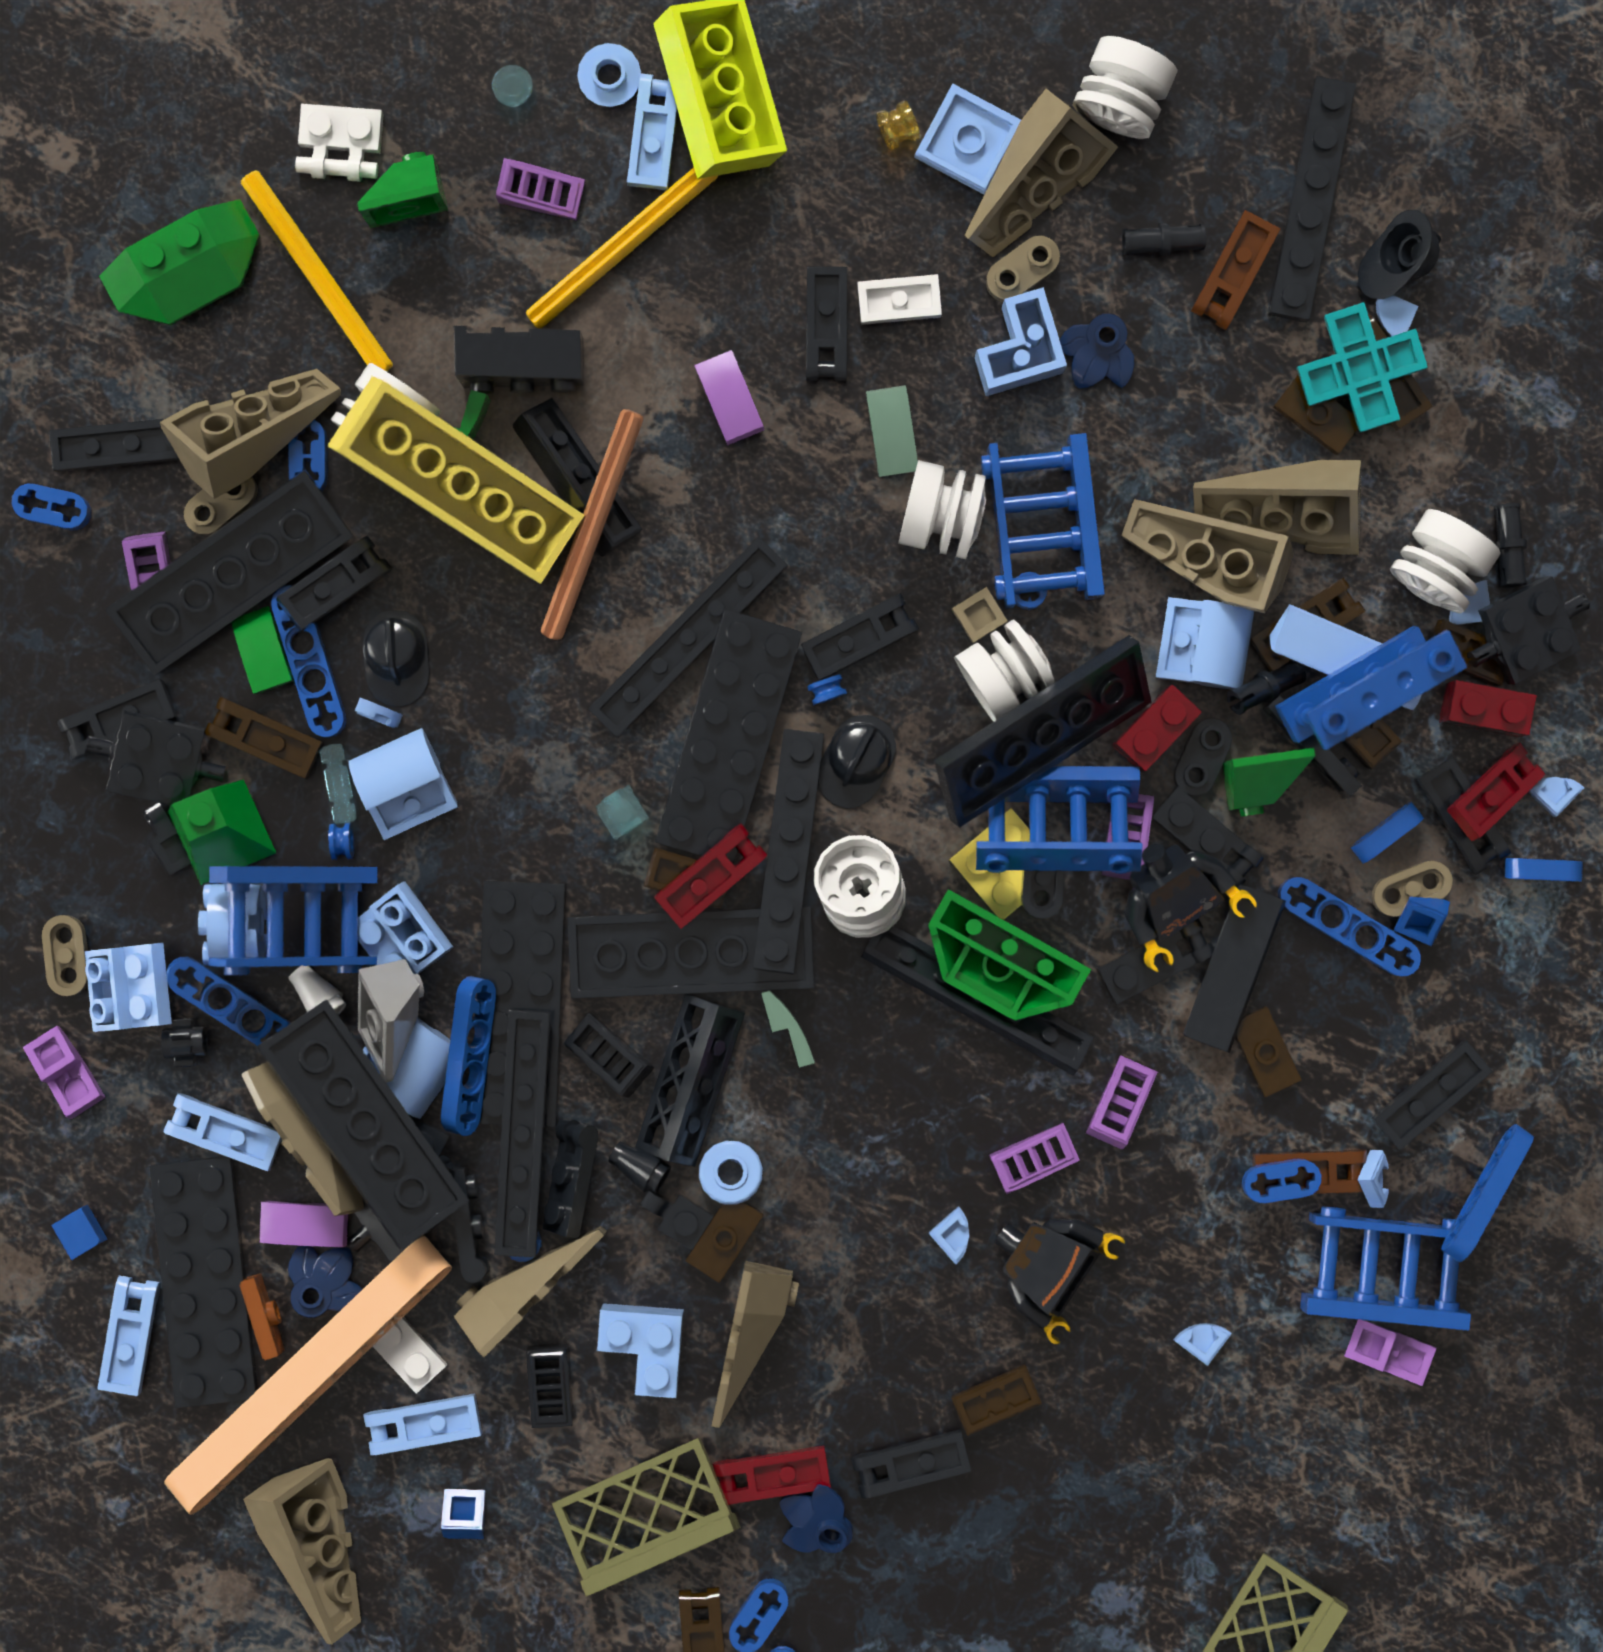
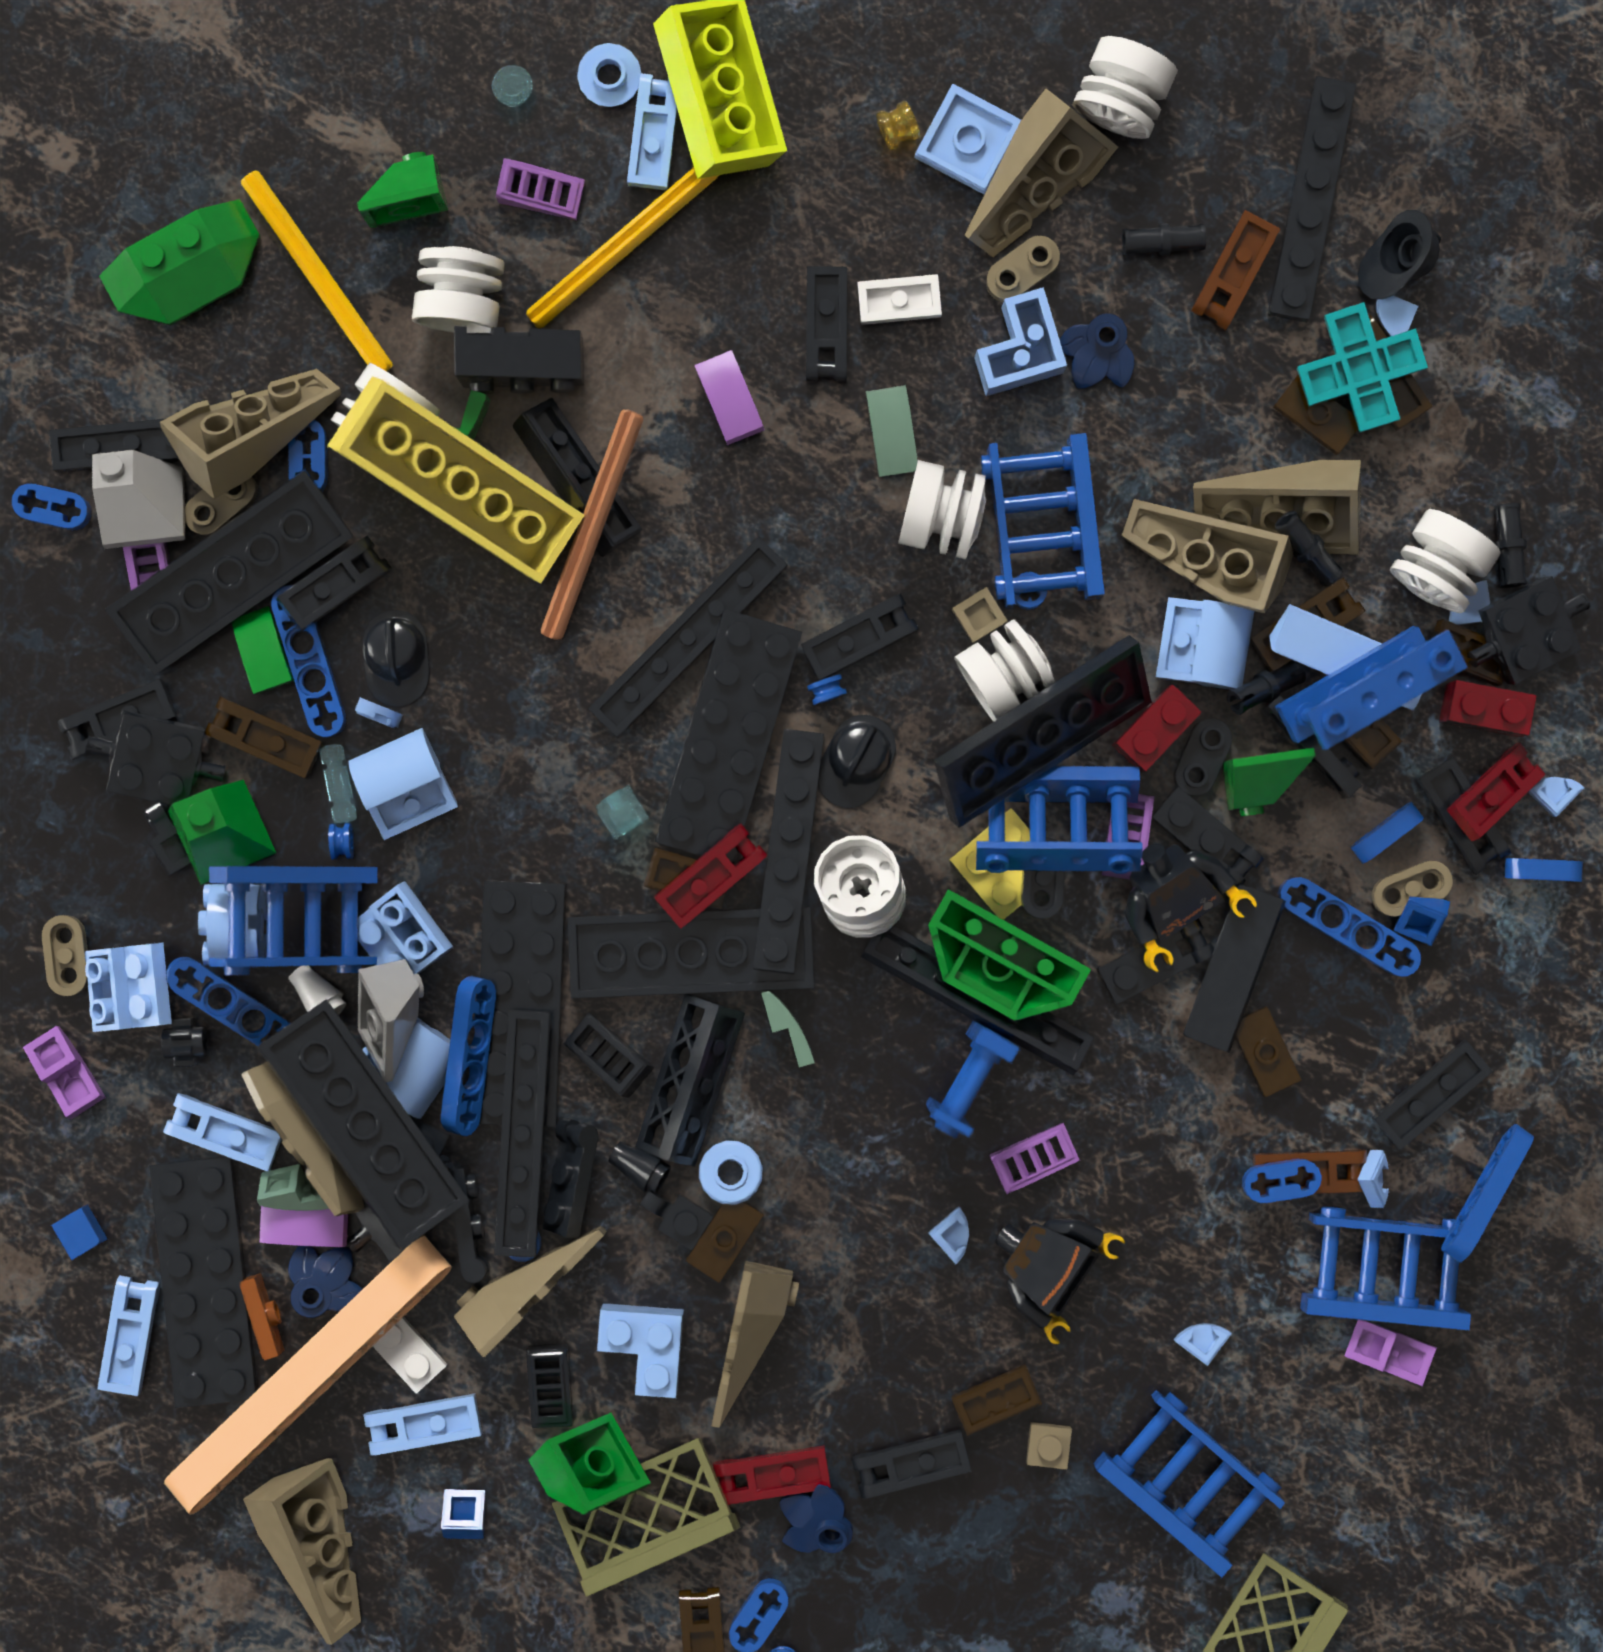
(138, 499): none -> light grey slope
(288, 1190): none -> sand green slope
(342, 130): white plate -> none
(459, 283): none -> white wheel
(589, 1466): none -> green slope
(987, 1049): none -> blue fence
(1048, 1445): none -> dark tan plate
(1110, 1135): medium lavender slope -> none
(1182, 1521): none -> blue fence
(1309, 548): none -> black pin

